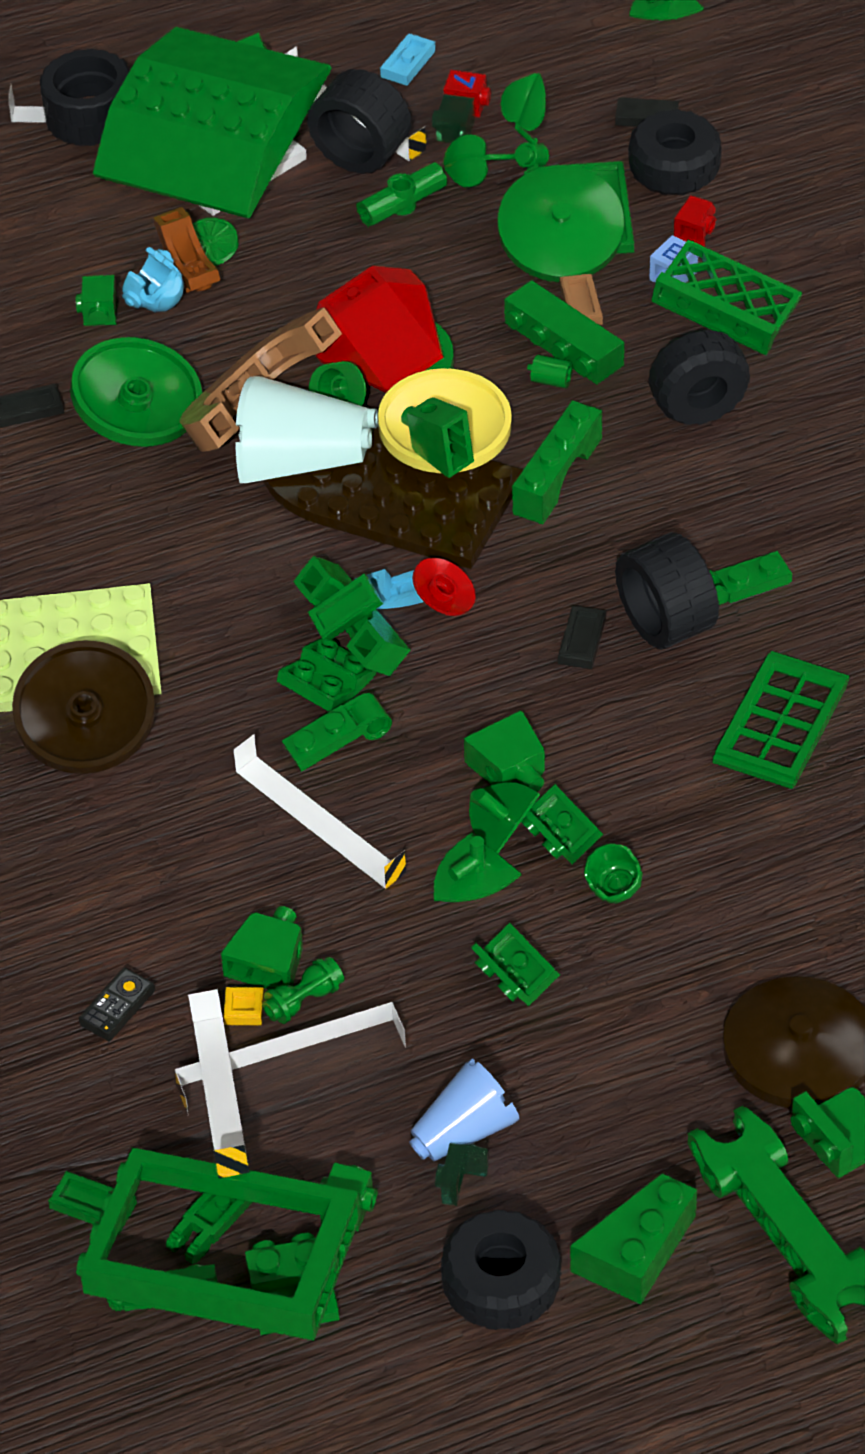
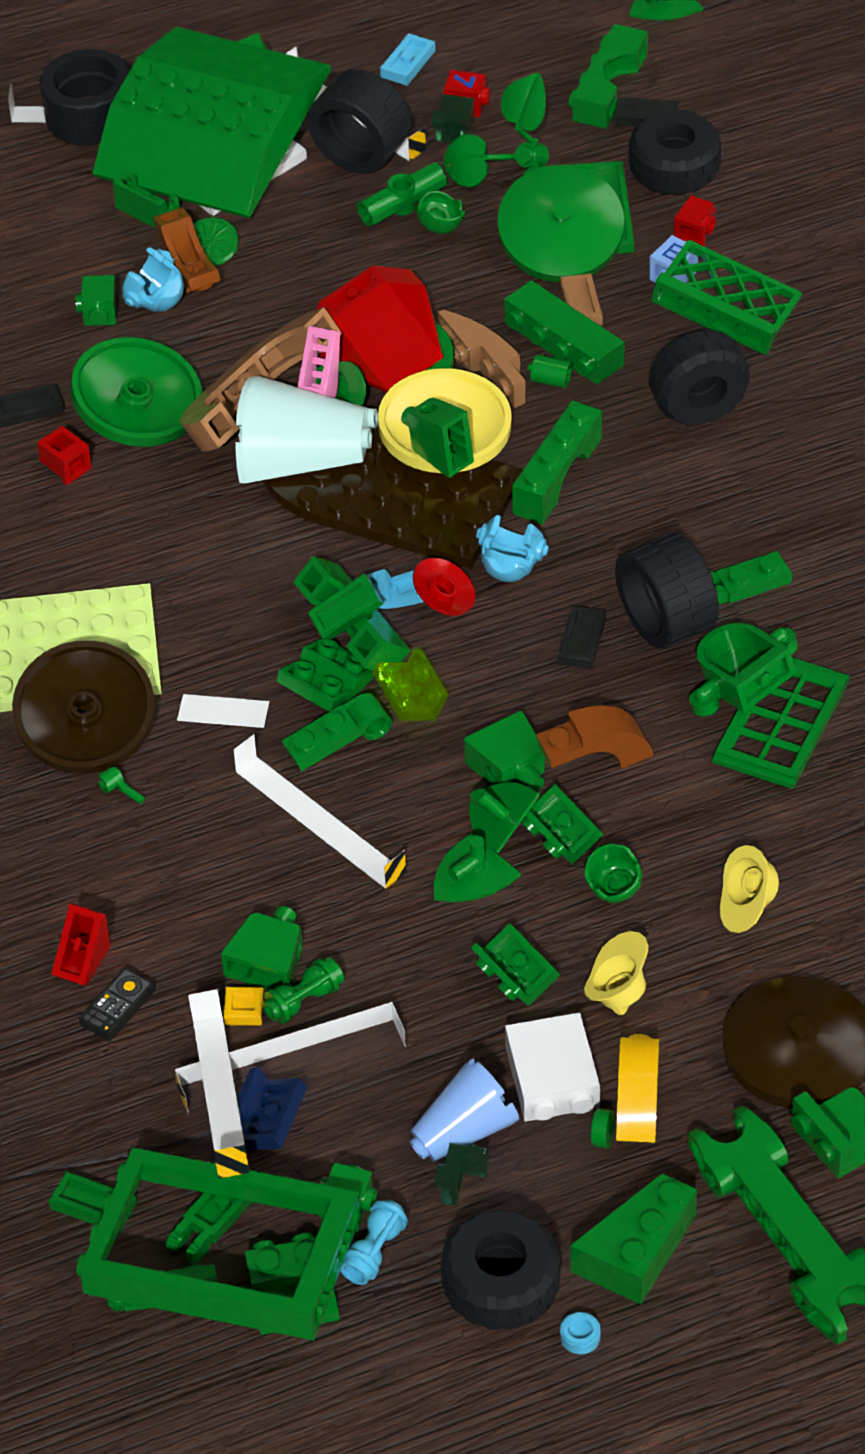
(64, 454): none -> red brick
(81, 944): none -> red slope
(113, 779): none -> green hand
(139, 202): none -> green hinge
(223, 711): none -> white sticker
(268, 1109): none -> dark blue bracket
(308, 371): none -> bright pink slope
(364, 1256): none -> medium azure piece
(412, 687): none -> clear neon green bracket
(439, 212): none -> green hair
(485, 351): none -> medium nougat slope
(508, 554): none -> medium azure helmet
(552, 1067): none -> white brick
(580, 1333): none -> medium azure tile
(594, 731): none -> dark orange arch
(602, 1128): none -> green tile
(618, 972): none -> light yellow piece
(619, 54): none -> green arch
(637, 1088): none -> yellow arch
(742, 666): none -> green piece
(747, 888): none -> light yellow piece

